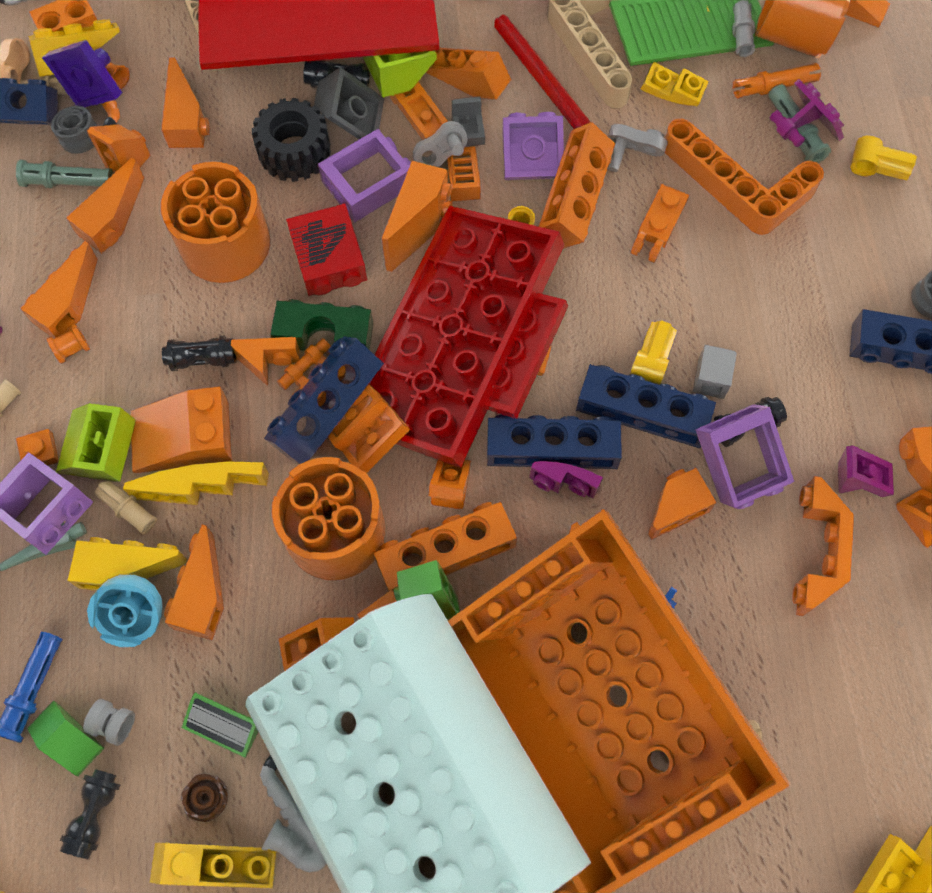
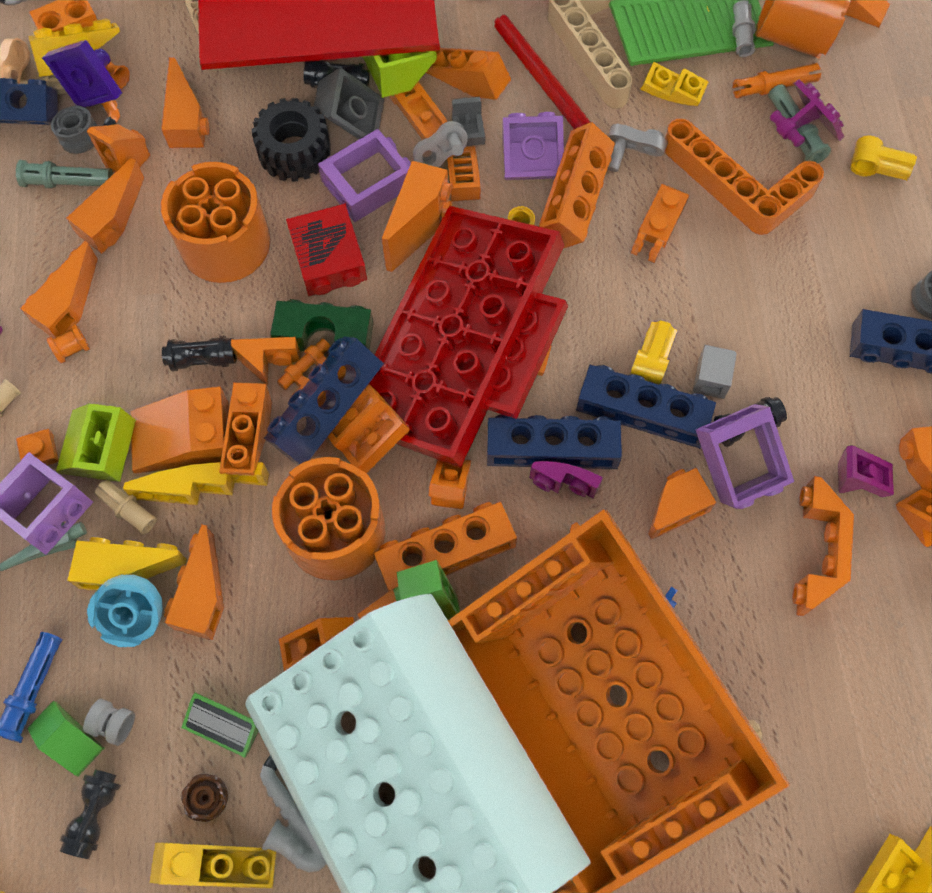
(245, 428): none -> orange slope

